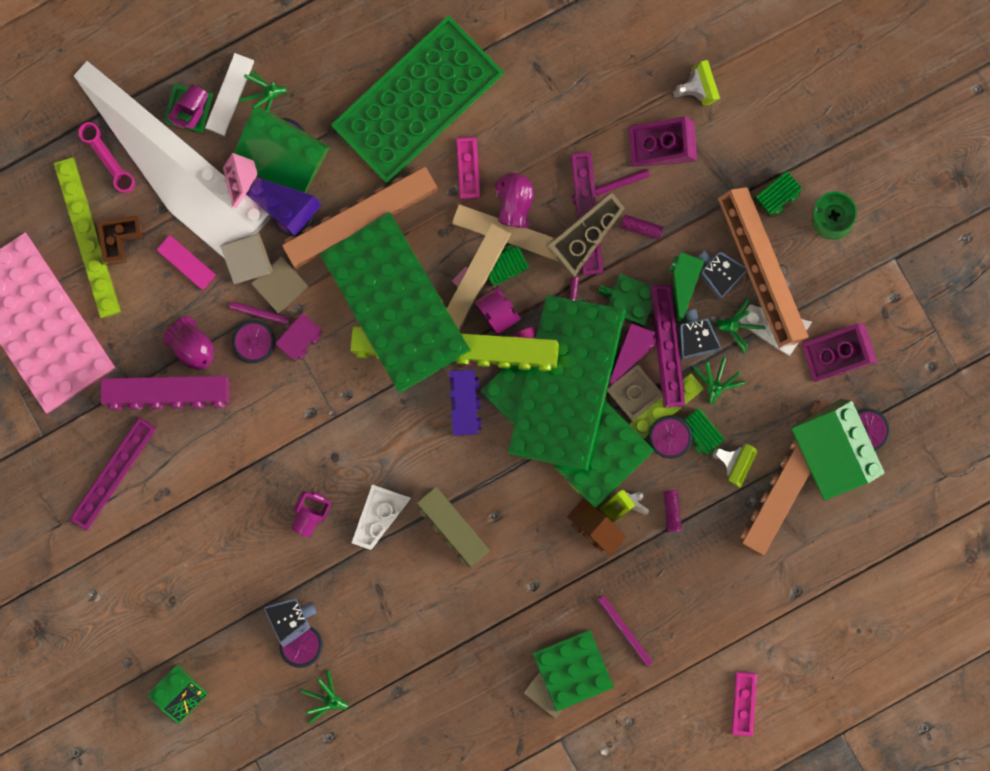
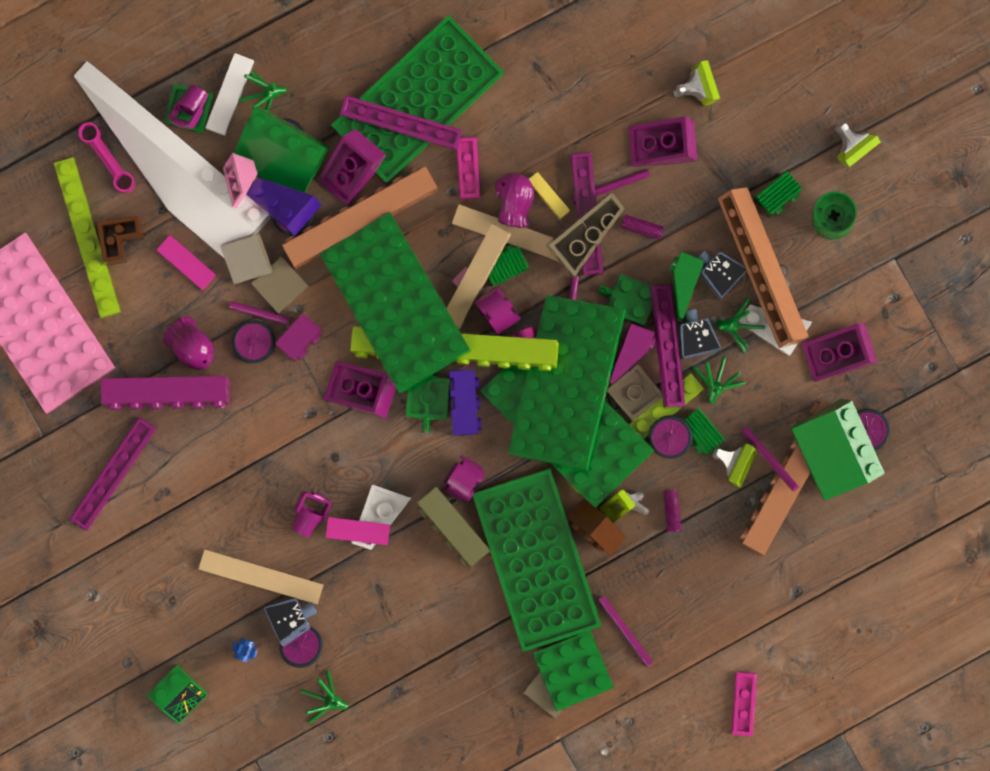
(244, 650): none -> blue gear
(261, 577): none -> tan tile
(351, 166): none -> magenta slope
(358, 531): none -> dark pink tile
(360, 389): none -> magenta slope
(401, 122): none -> magenta tile
(428, 400): none -> green plate
(462, 479): none -> magenta brick
(536, 560): none -> green plate
(549, 196): none -> light yellow piece
(770, 459): none -> magenta bar
(854, 144): none -> piece

